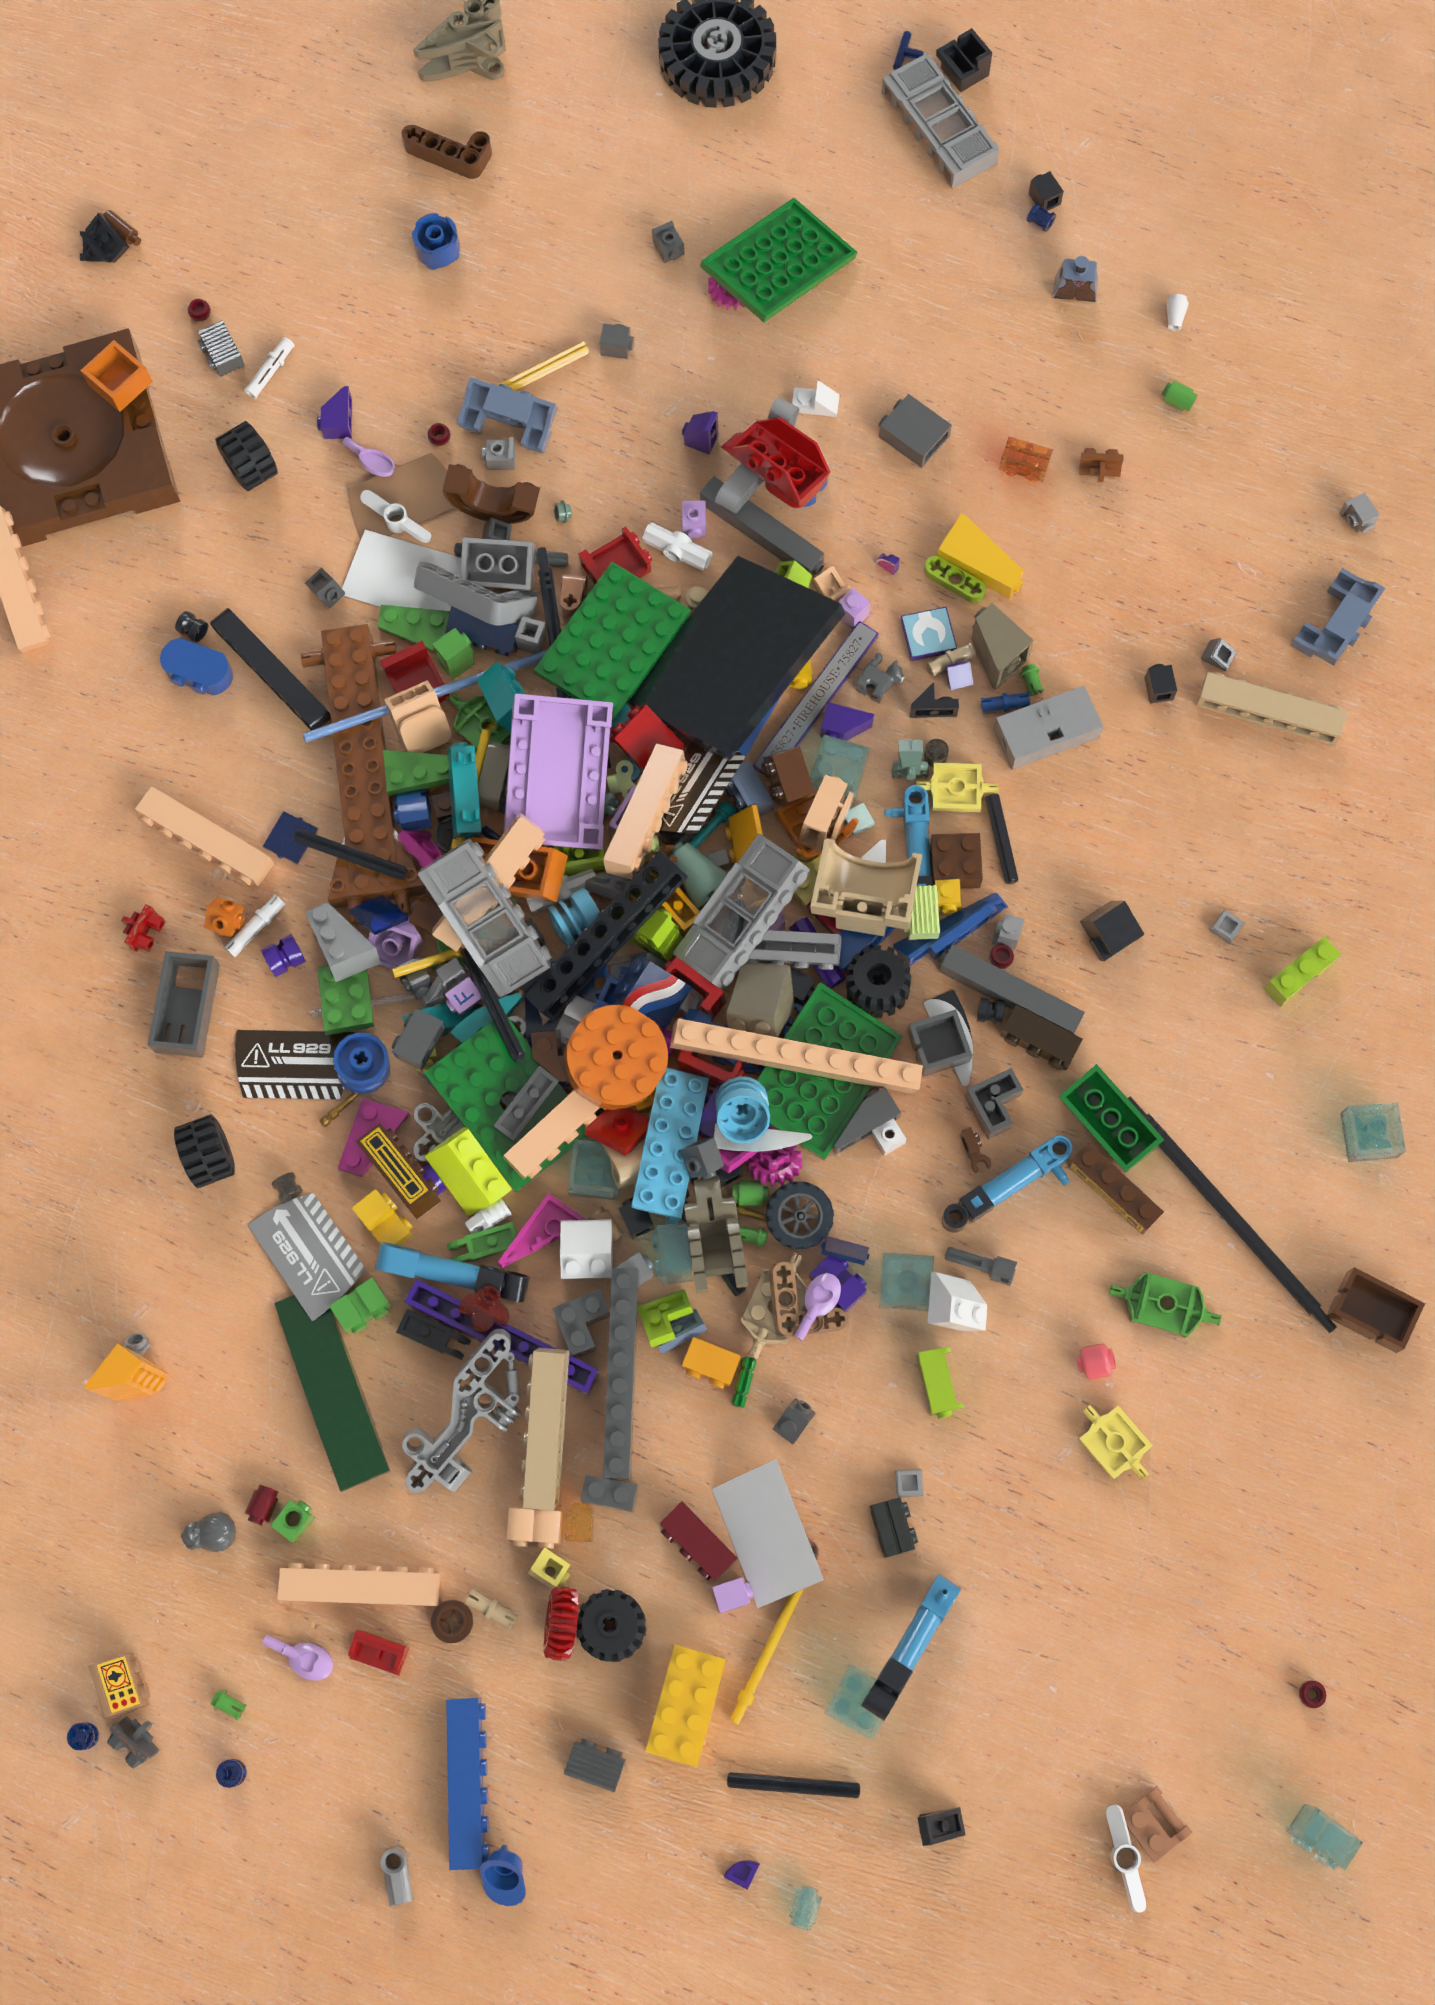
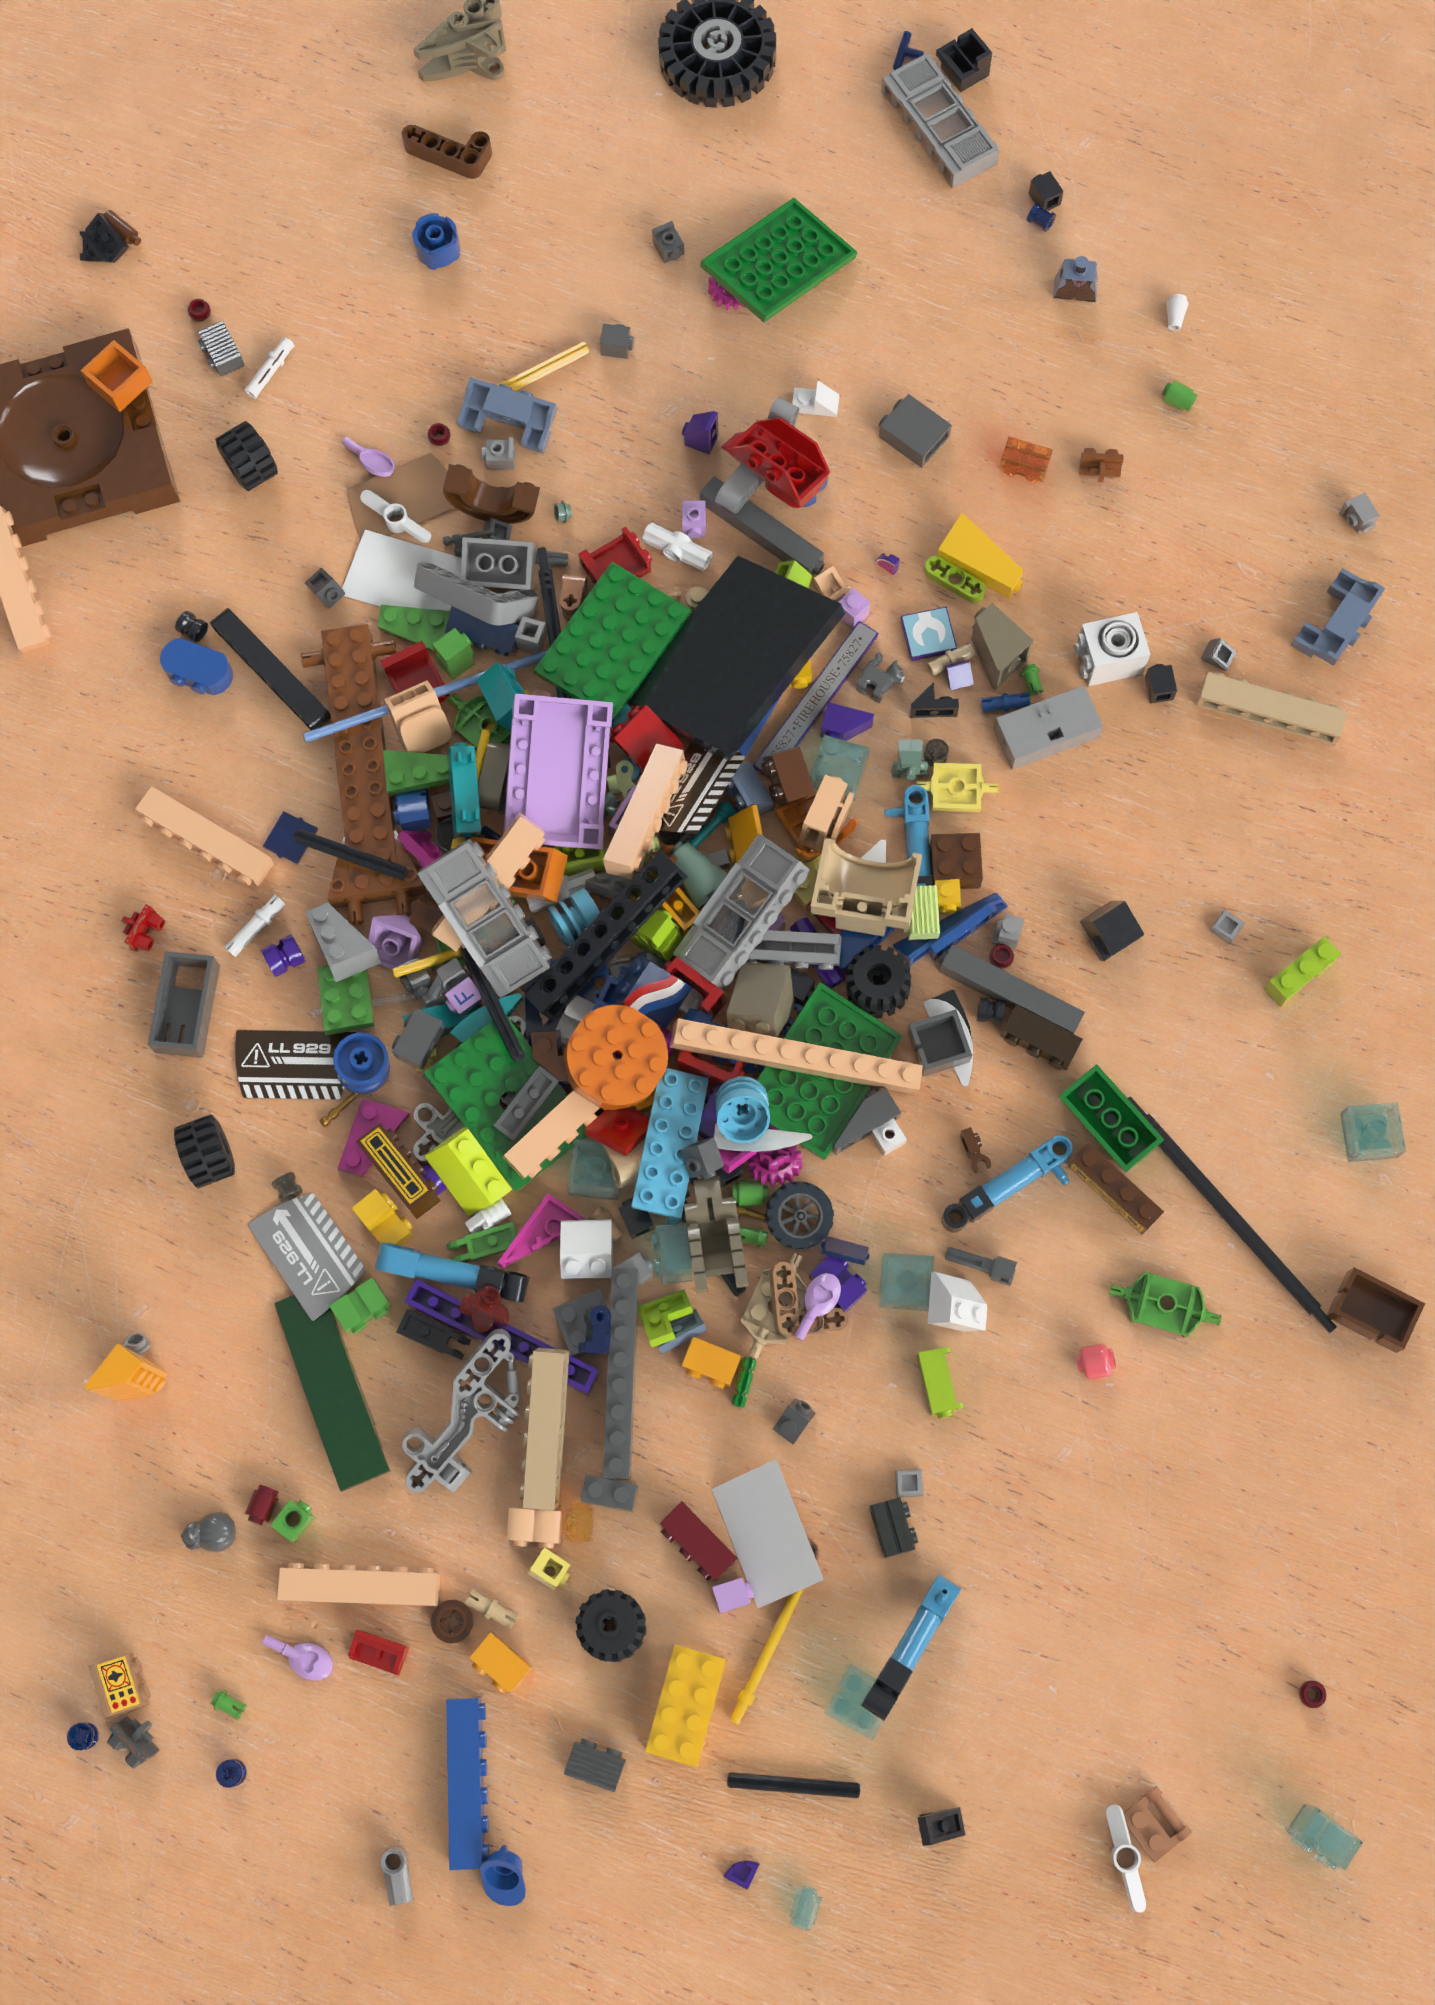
(224, 917): orange brick -> none
(337, 416): dark purple slope -> none
(378, 914): clear blue piece -> none
(458, 538): none -> dark grey piece
(500, 1663): none -> light orange brick
(561, 1623): red gear -> none
(598, 1331): none -> clear blue leg
(863, 816): light aqua tile -> none
(988, 1101): dark grey brick -> none
(1001, 839): black axle -> none
(1112, 649): none -> white brick
(1115, 1442): light yellow plate -> none

